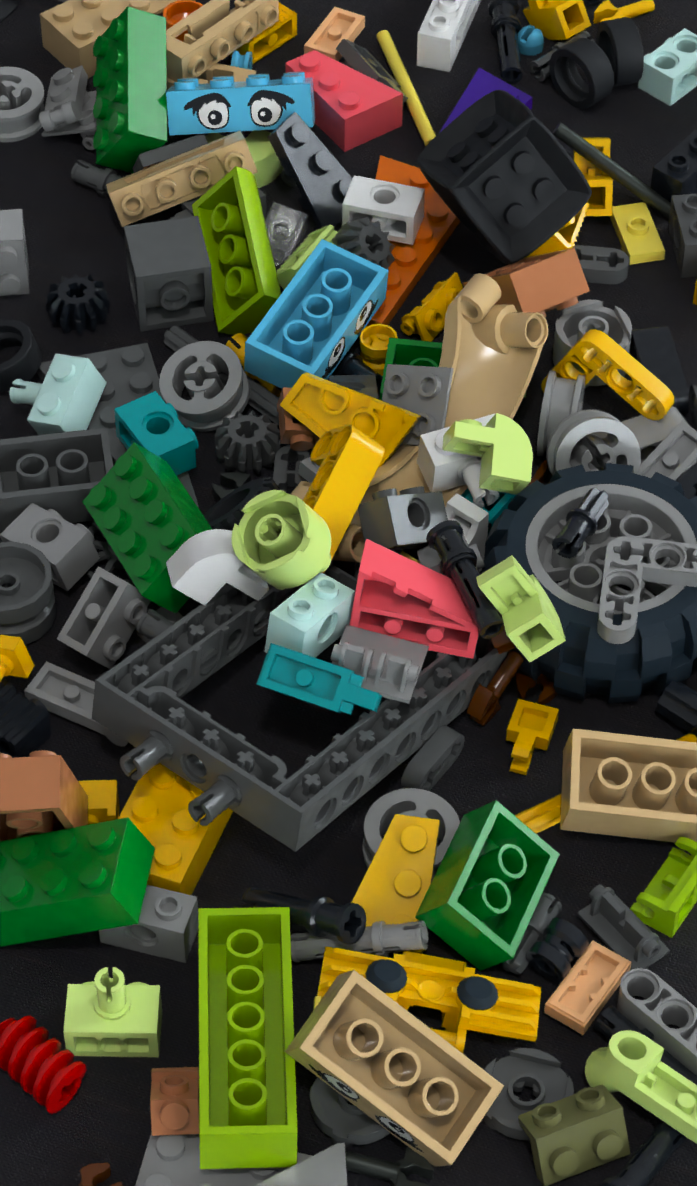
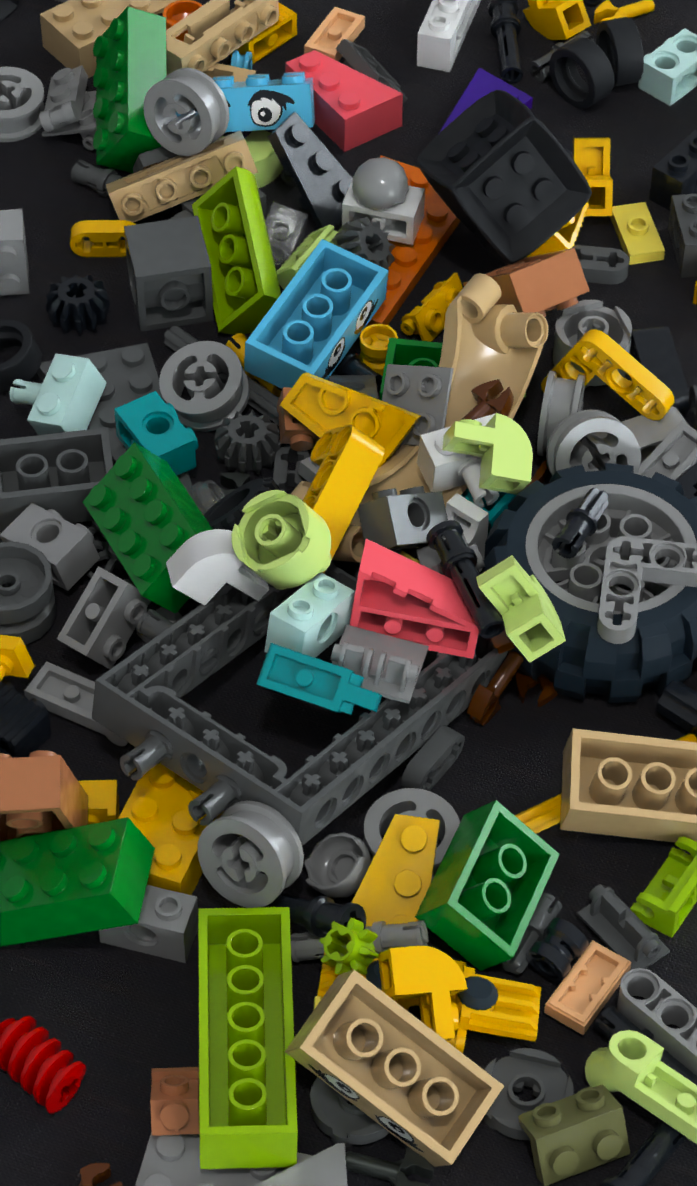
(103, 238): none -> yellow beam
(113, 1017): yellowish green brick -> none
(181, 93): none -> light grey wheel
(206, 494): none -> clear plate
(236, 863): none -> light grey wheel
(337, 865): none -> light grey hair
(349, 947): none -> lime gear
(380, 183): none -> light grey hair
(402, 78): light yellow piece -> none
(425, 975): none -> yellow brick
(486, 404): none -> reddish brown bar
(529, 729): yellow plate -> none
(530, 40): medium azure hinge -> none
(612, 169): pearl dark grey bar -> none

